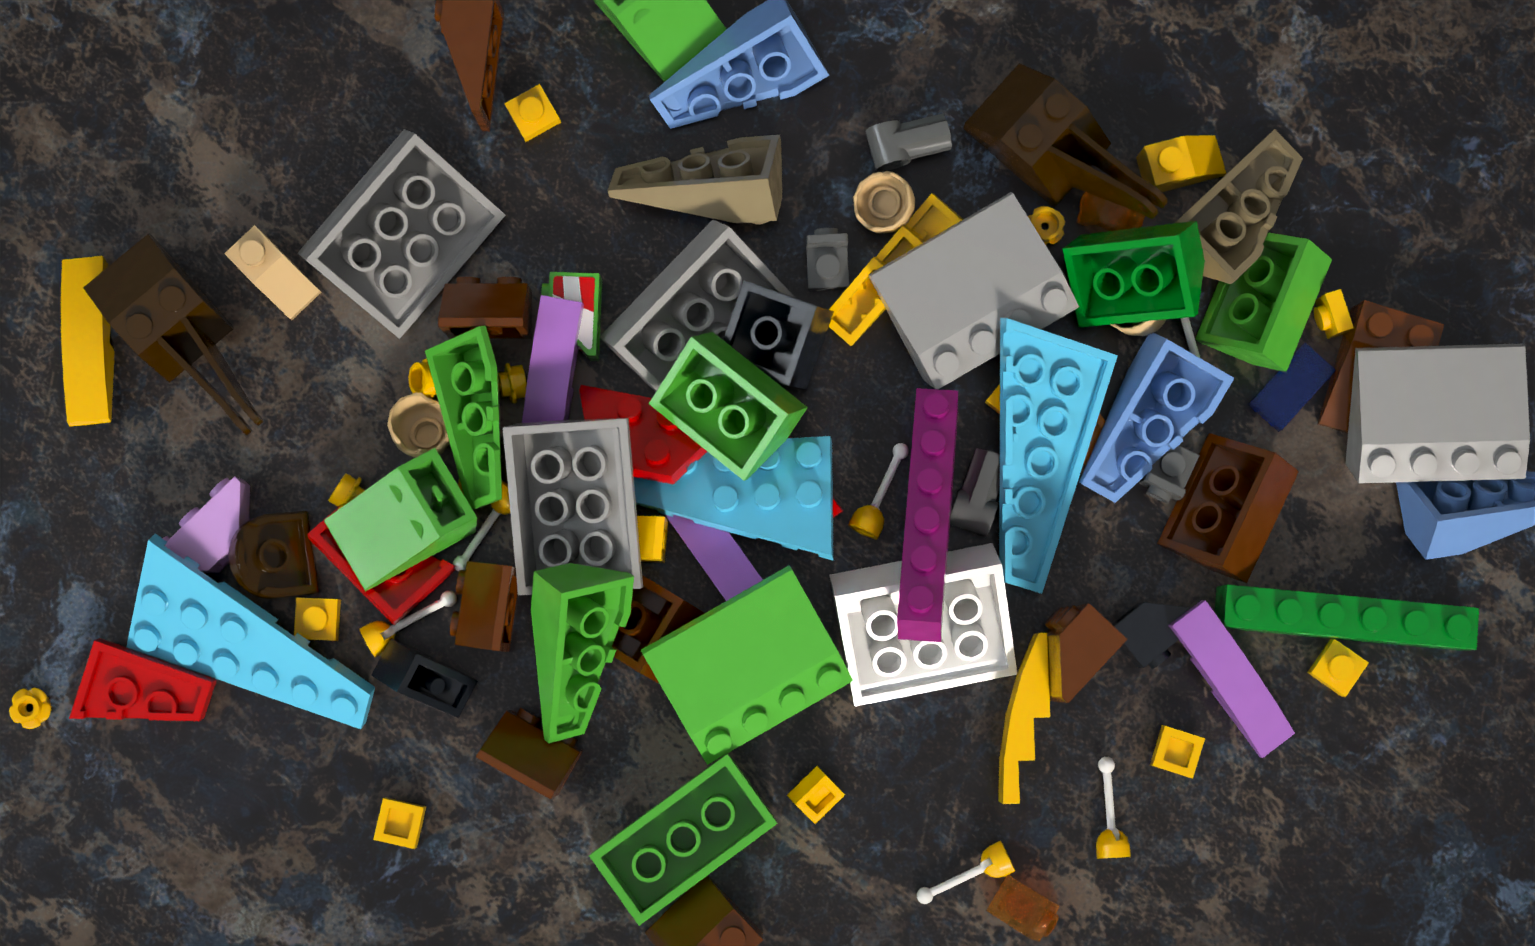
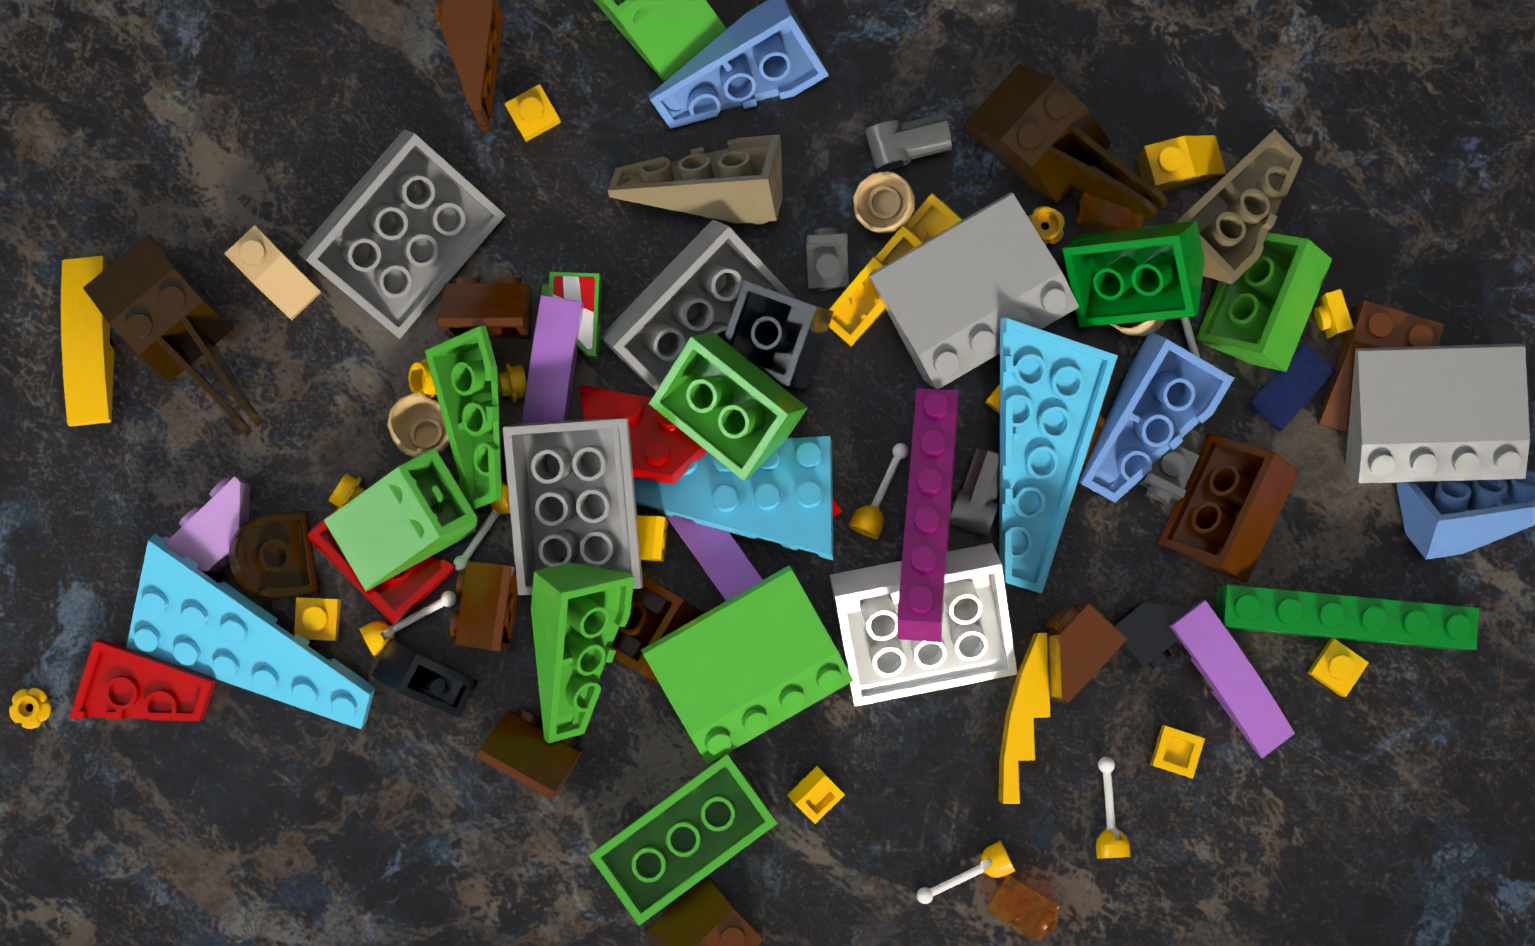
(399, 823): yellow plate -> none

